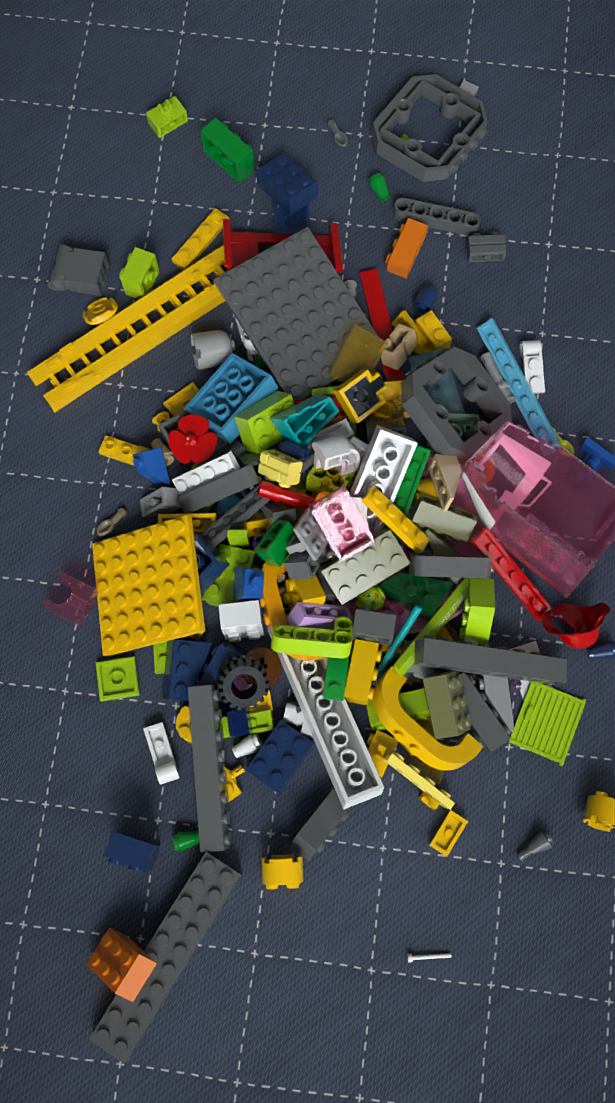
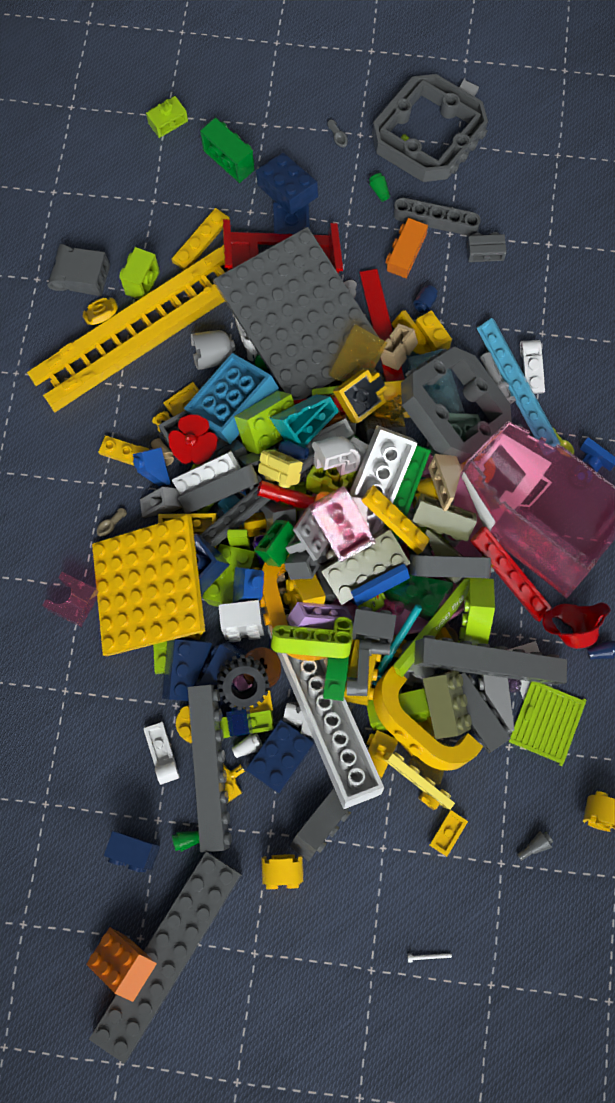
(117, 678): lime tile -> none
(359, 685): none -> dark grey beam
(380, 584): none -> blue tile

